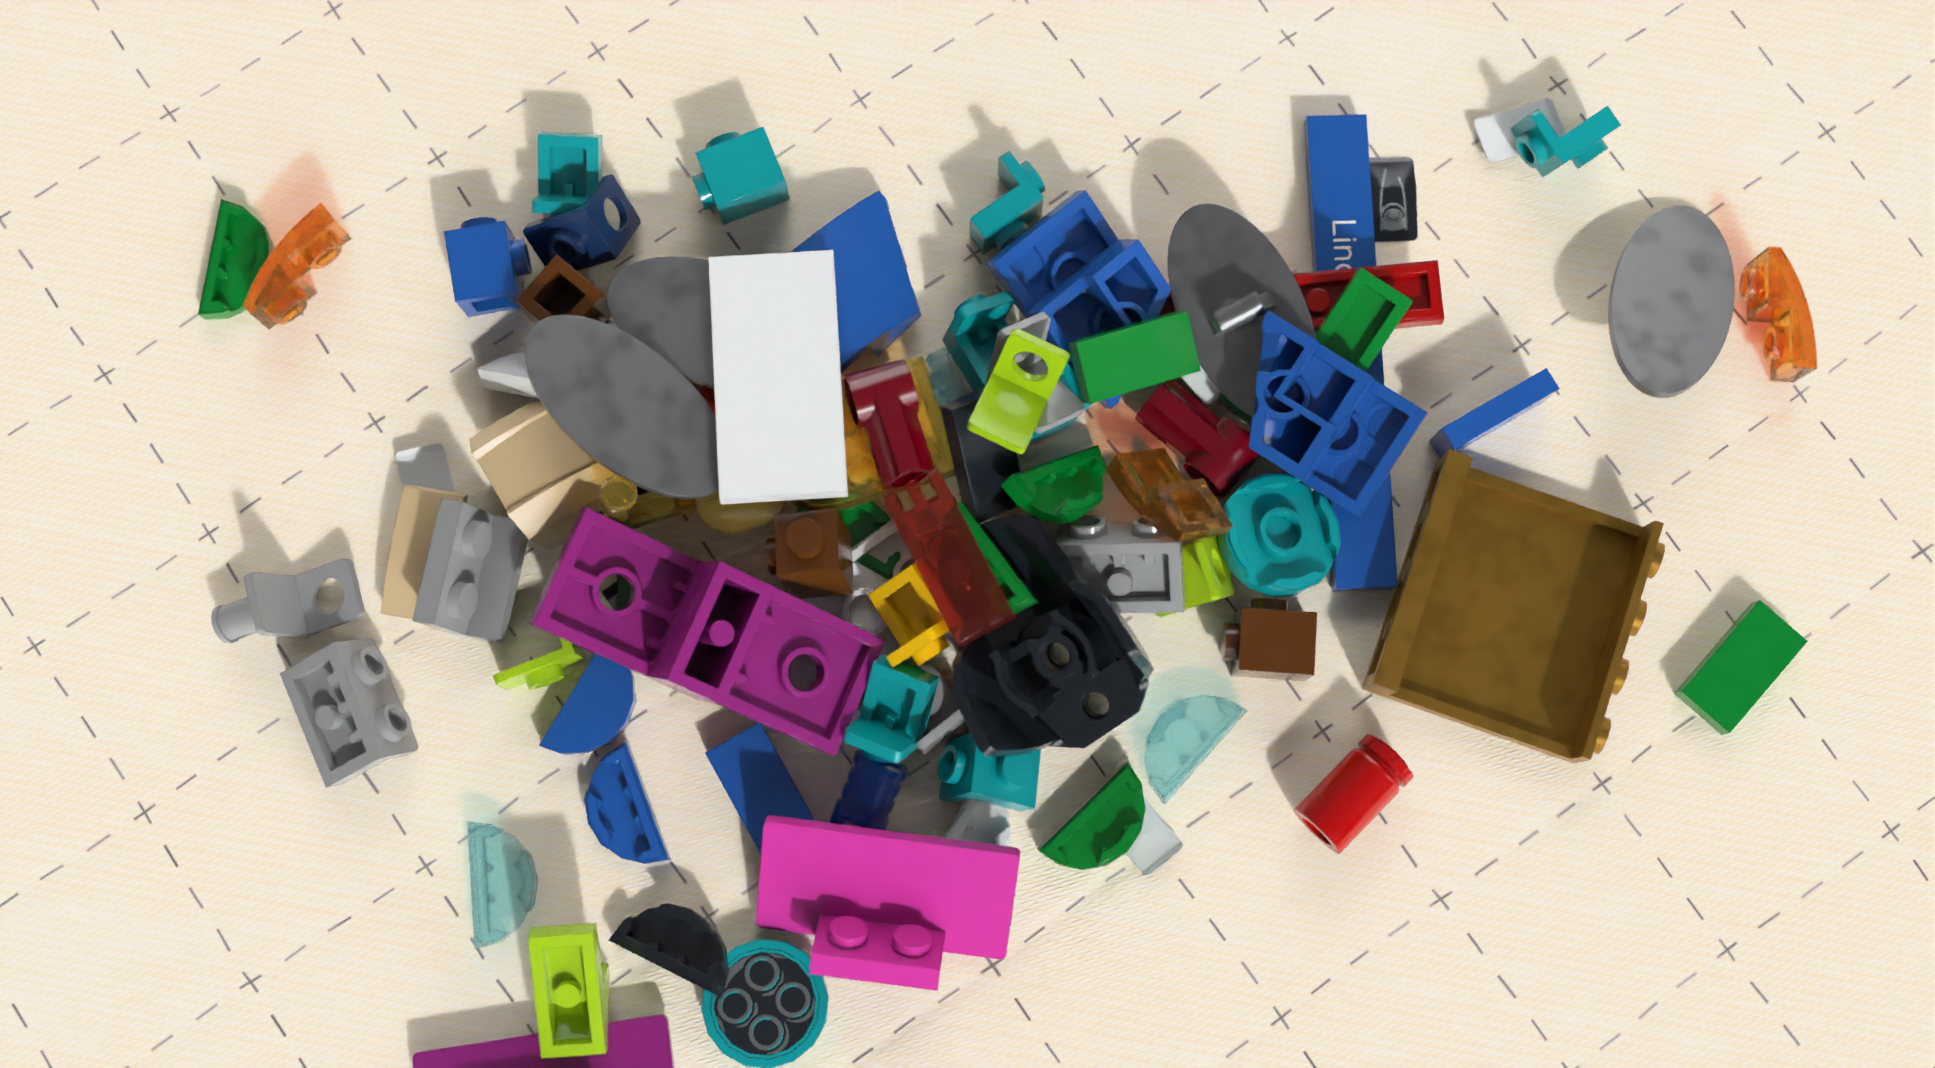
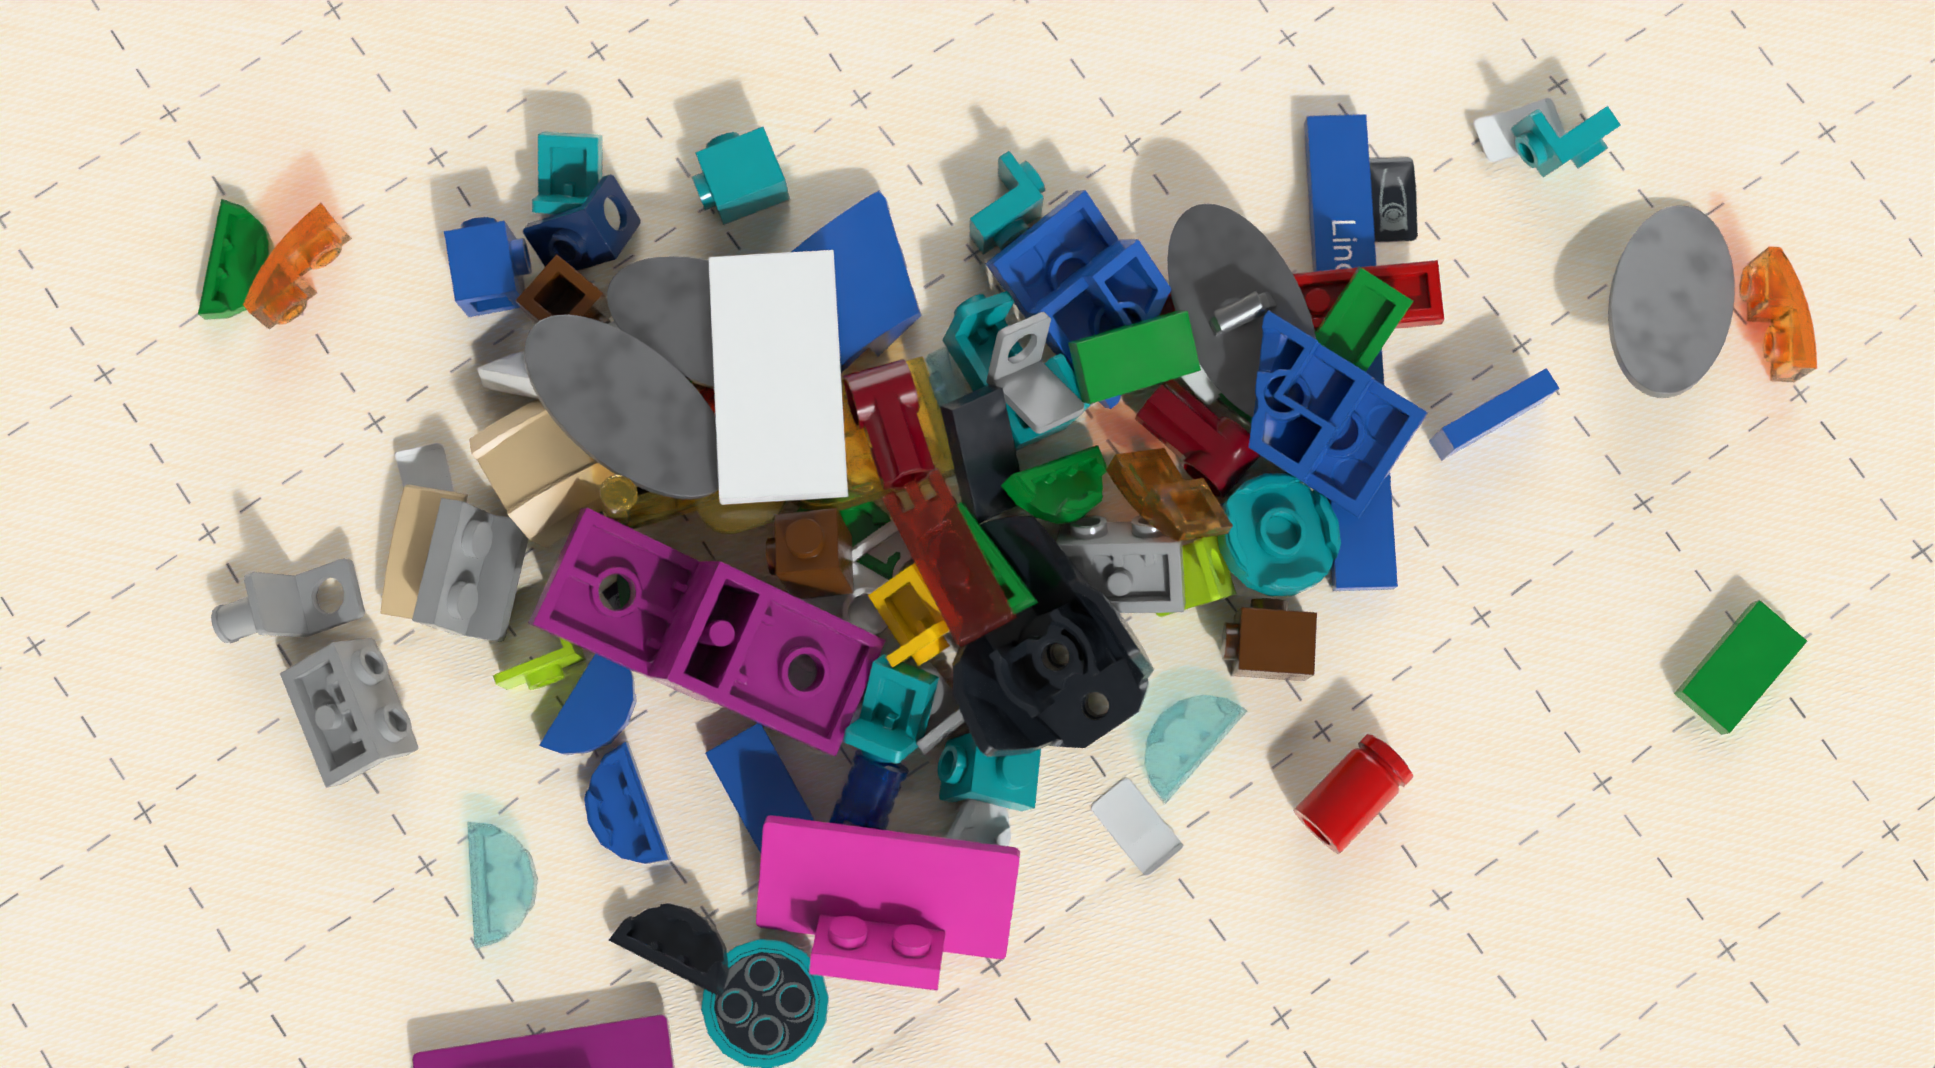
(569, 990): lime slope -> none
(1015, 398): lime bracket -> none
(1102, 827): green tile -> none
(1514, 611): pearl gold panel -> none

